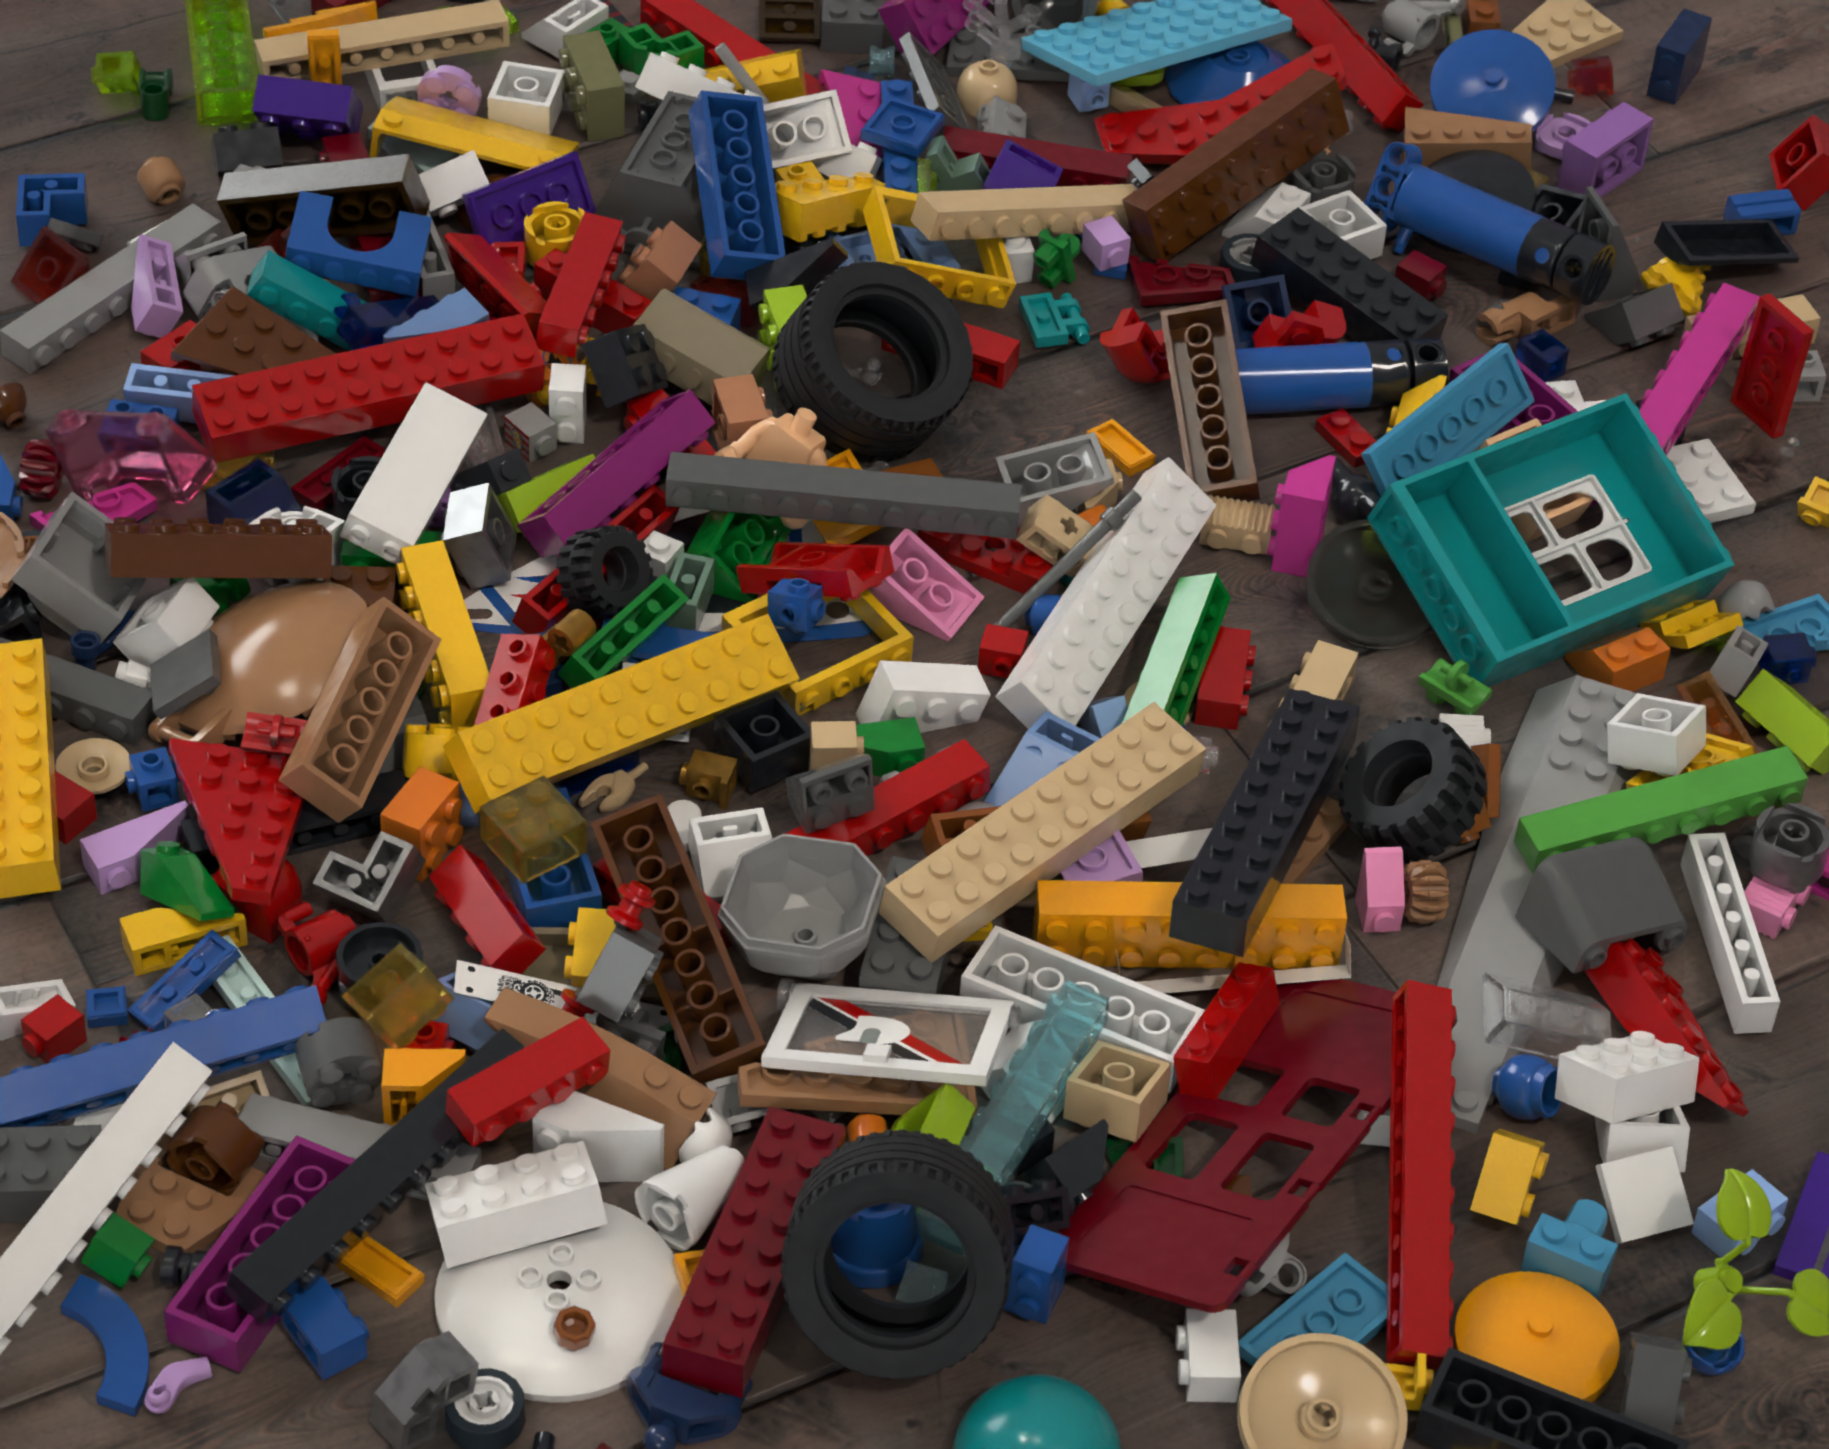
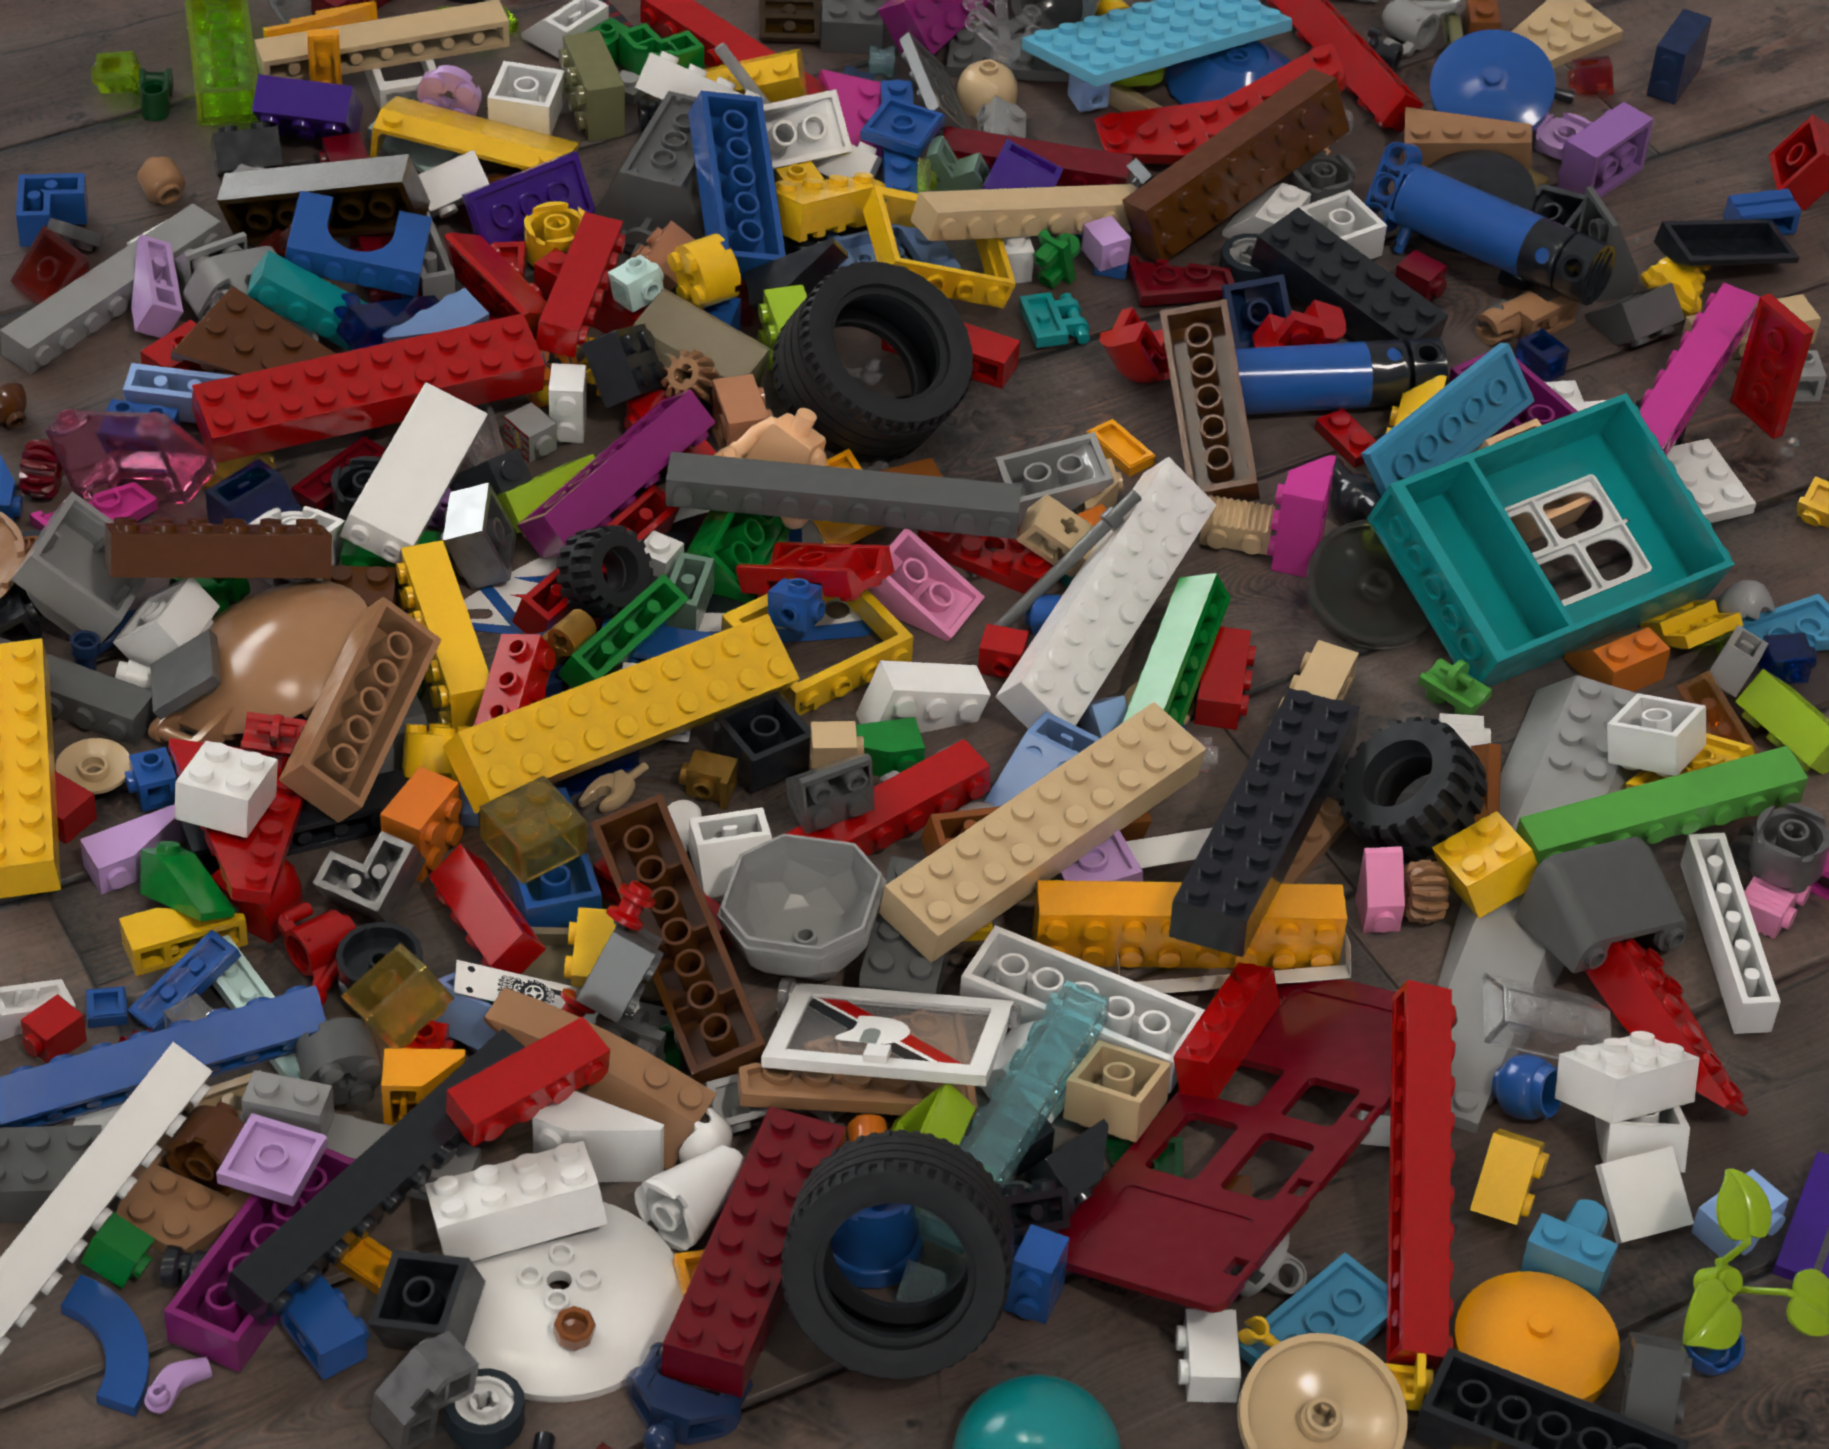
(226, 788): none -> white brick
(272, 1159): none -> lavender plate
(289, 1101): none -> light grey brick
(425, 1298): none -> black brick
(636, 282): none -> light aqua brick
(693, 366): none -> medium nougat gear
(705, 271): none -> yellow brick
(1259, 1332): none -> yellow hand
(1487, 864): none -> yellow brick

